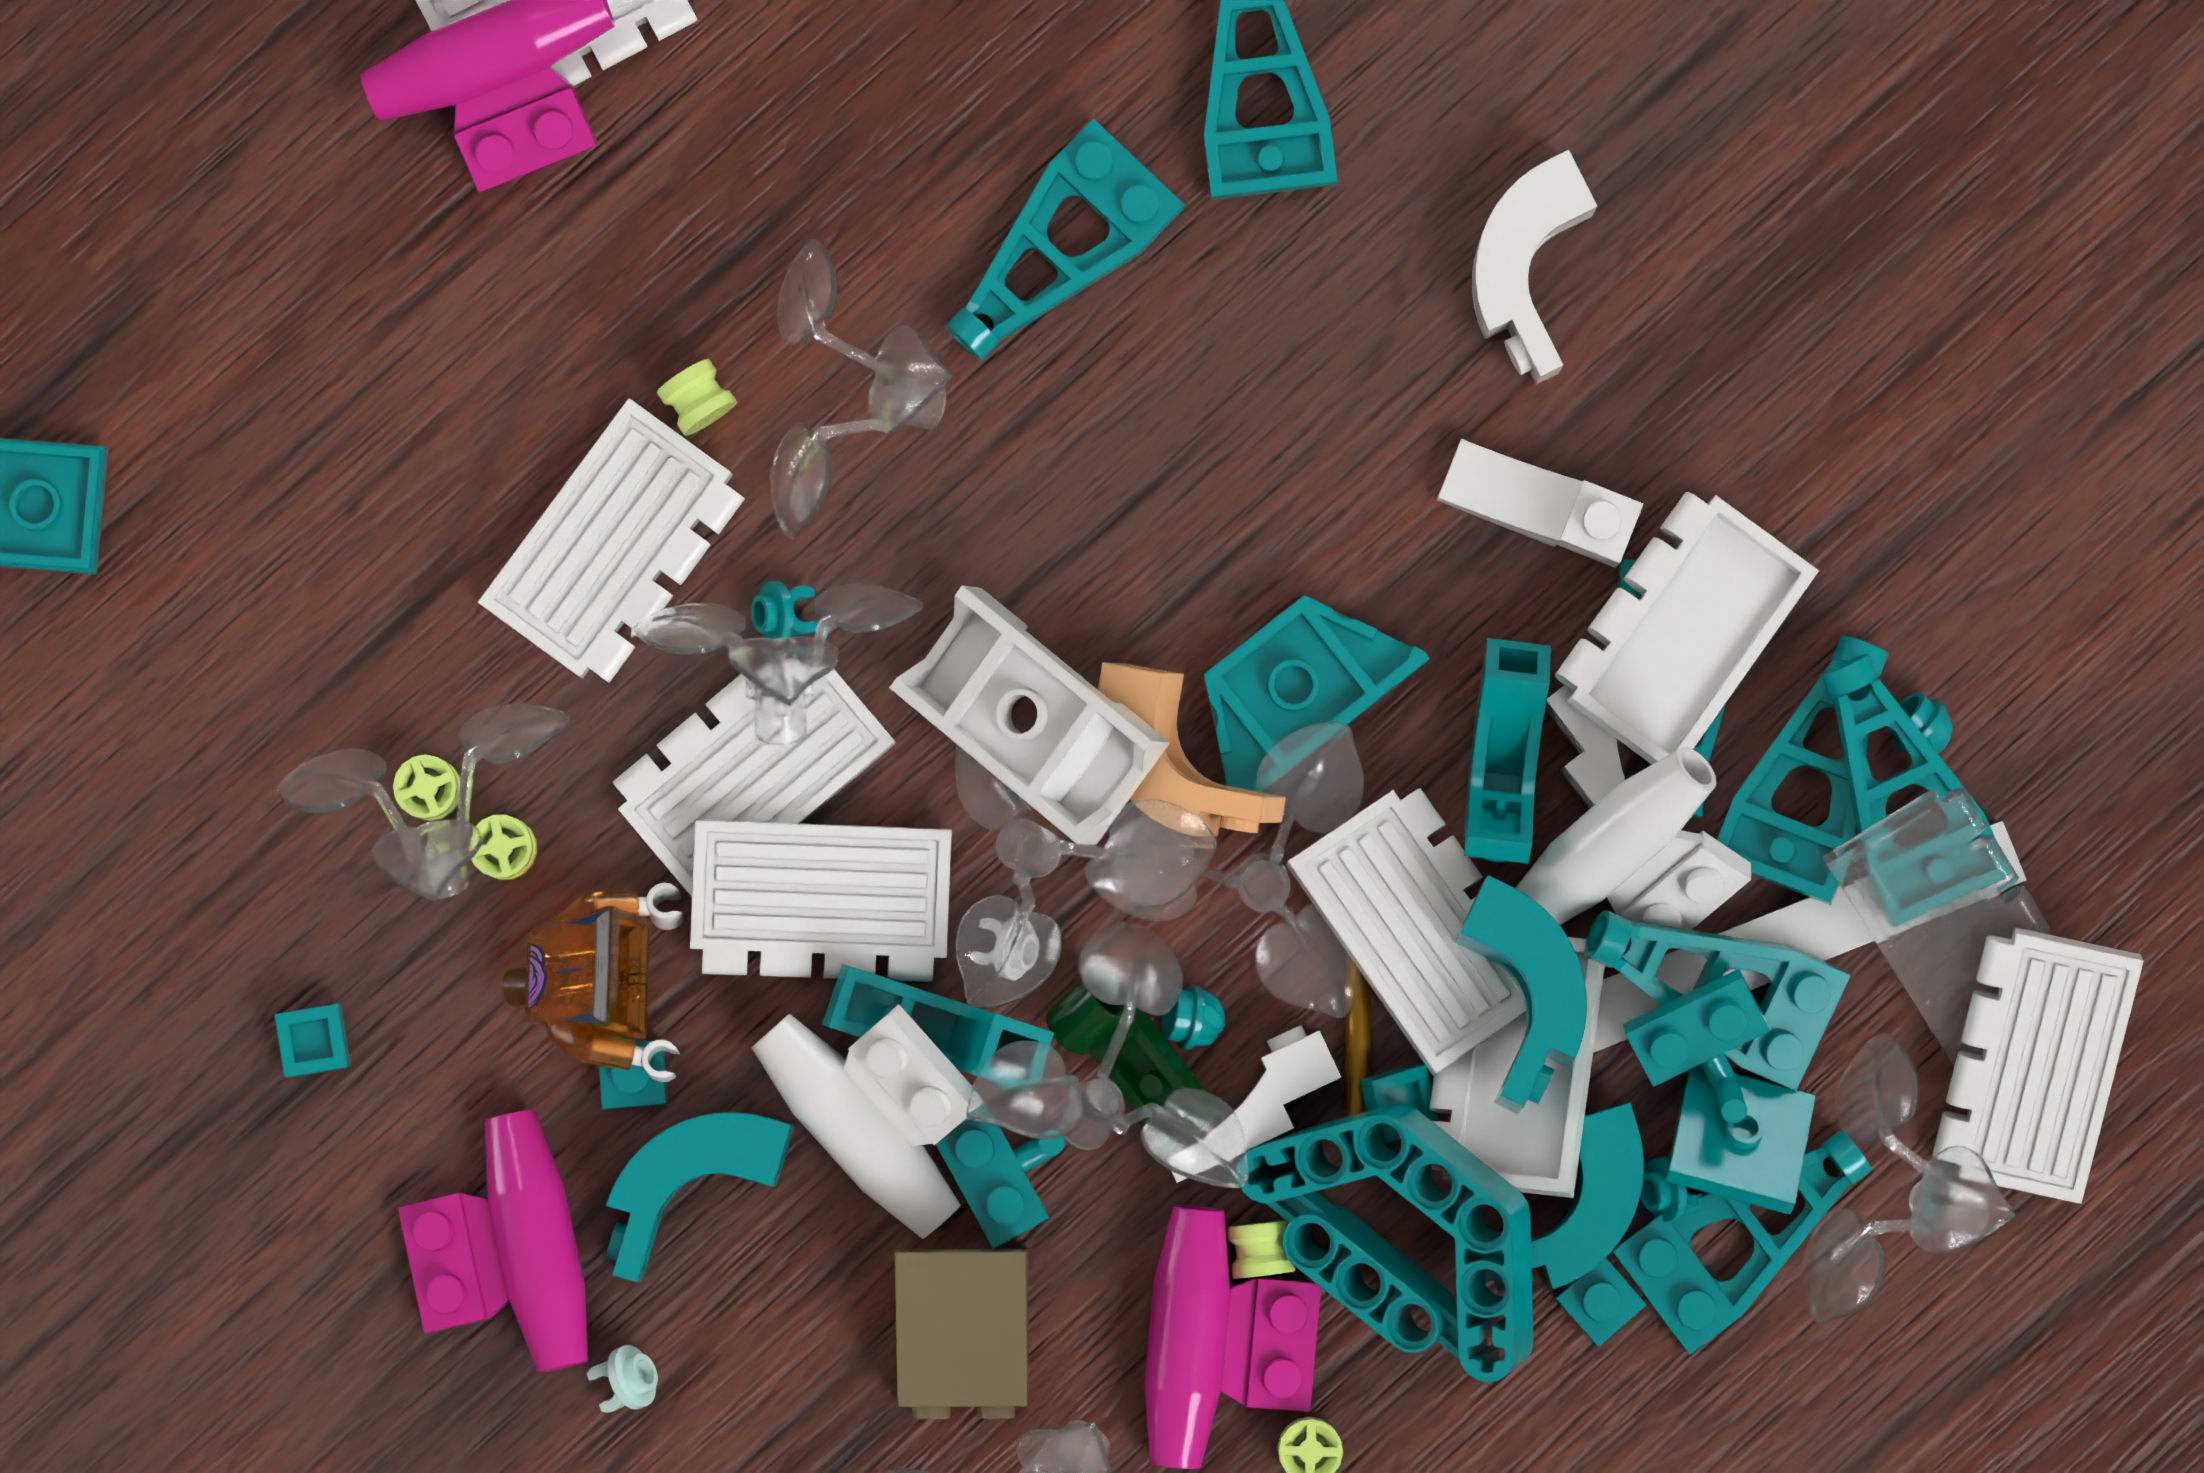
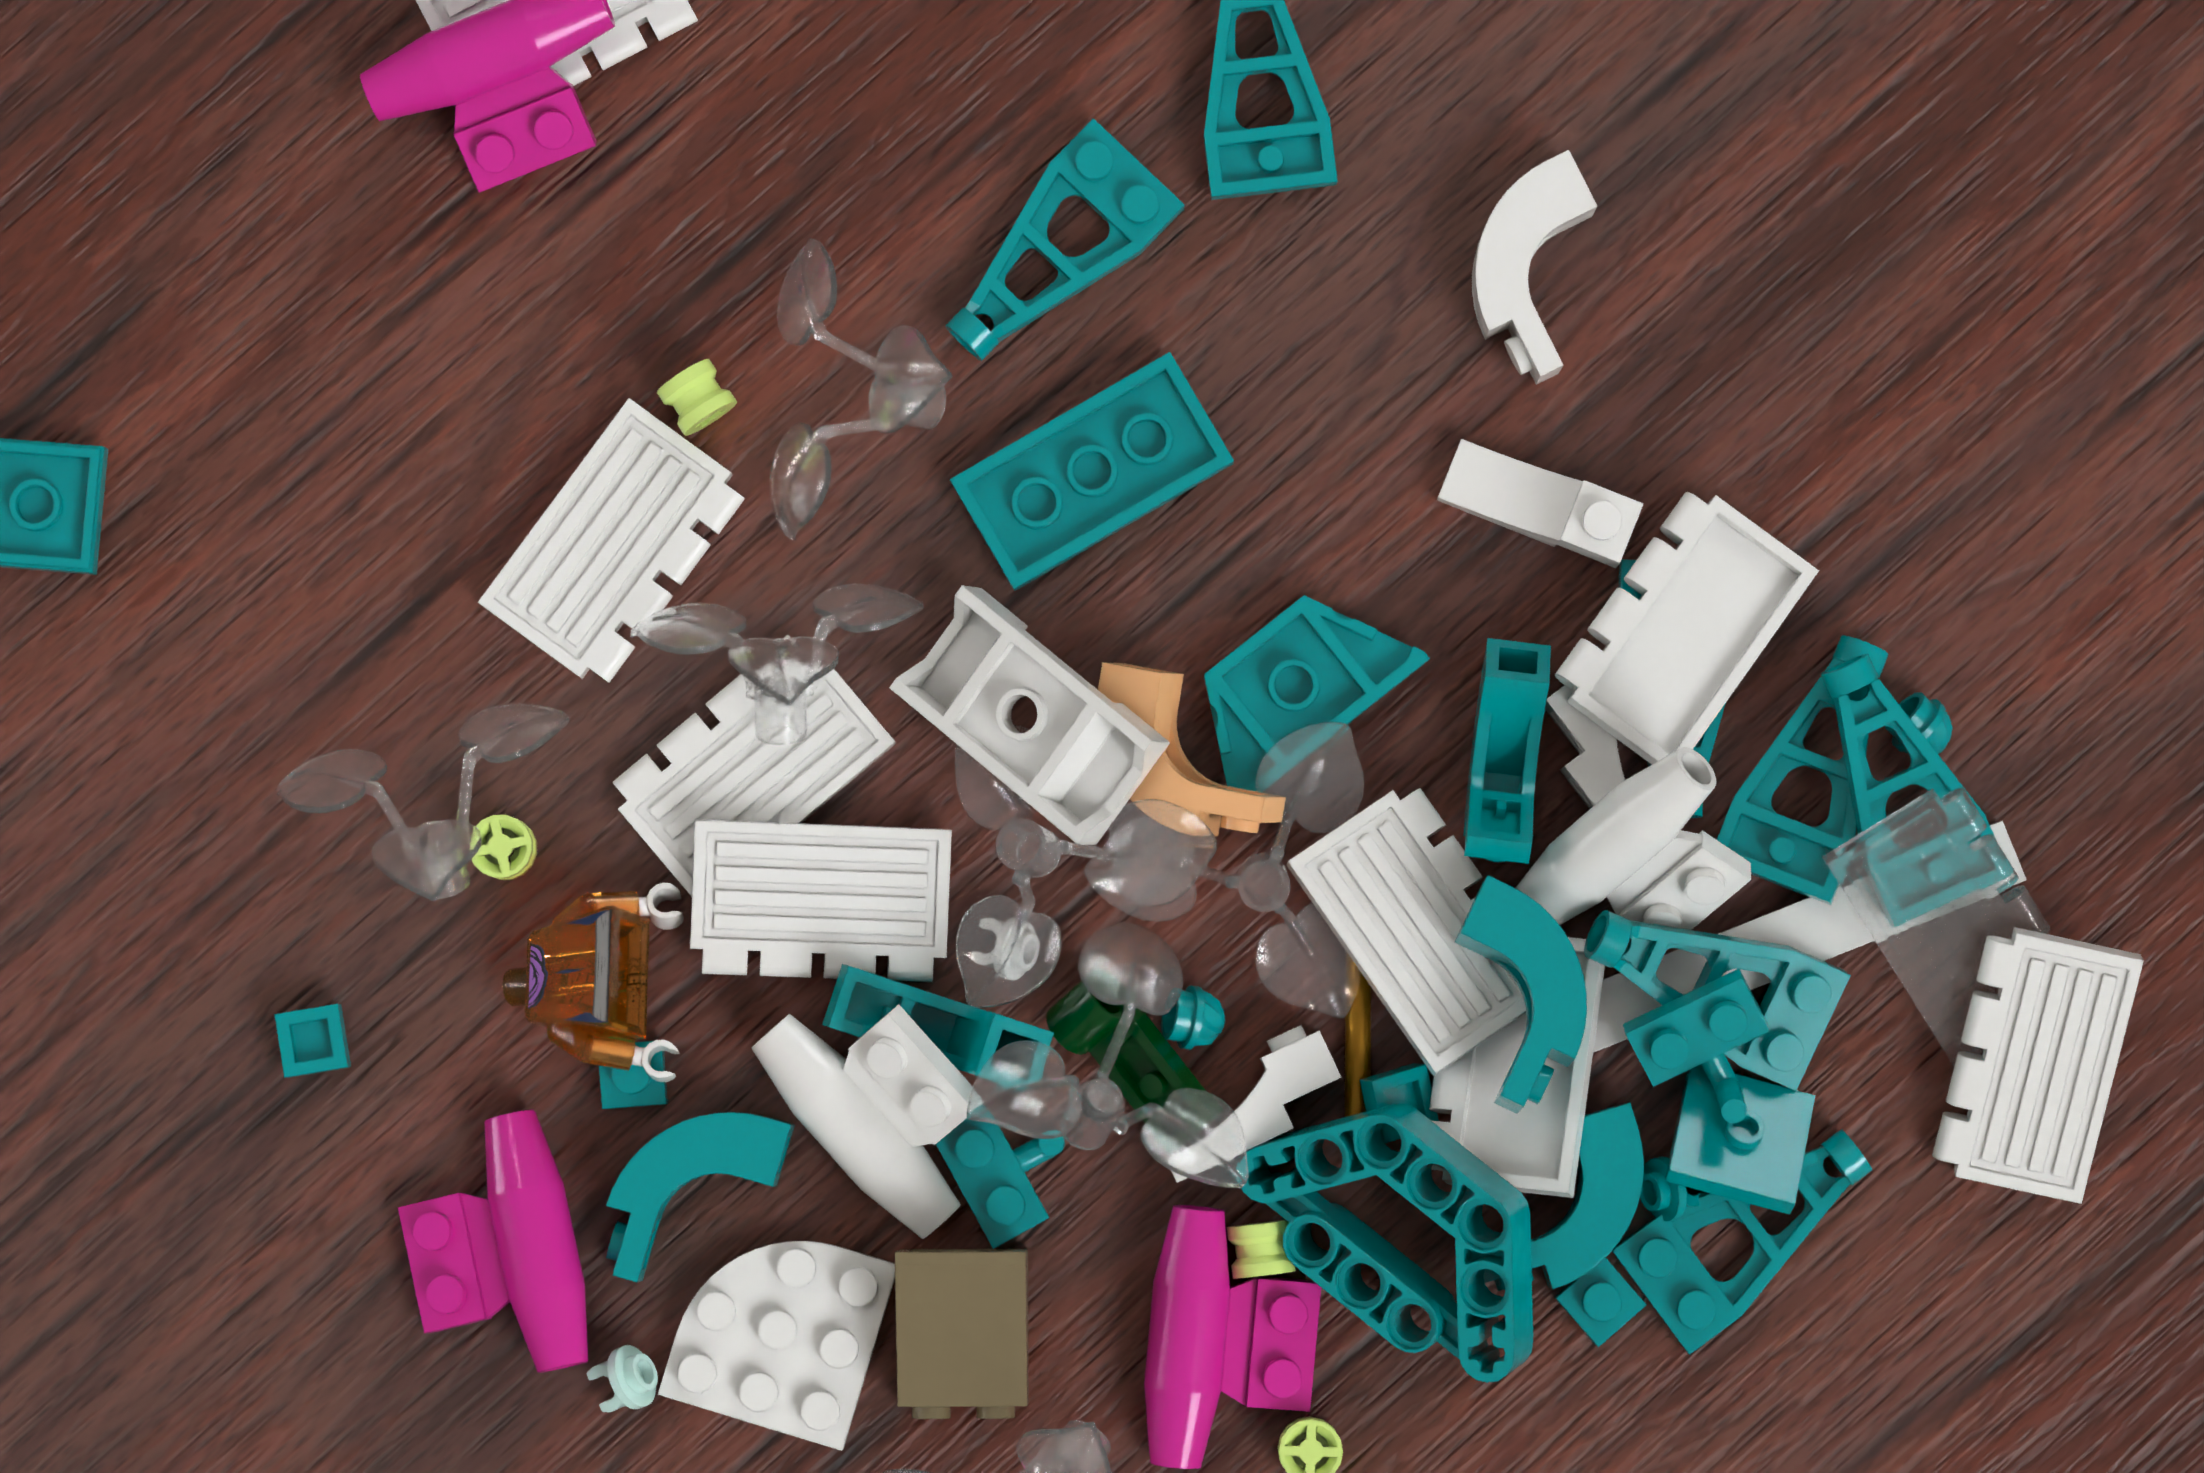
(413, 781): yellowish green wheel -> none
(774, 613): teal plate -> none
(783, 1338): none -> white plate
(1092, 471): none -> teal plate
(1949, 1206): clear plant -> none

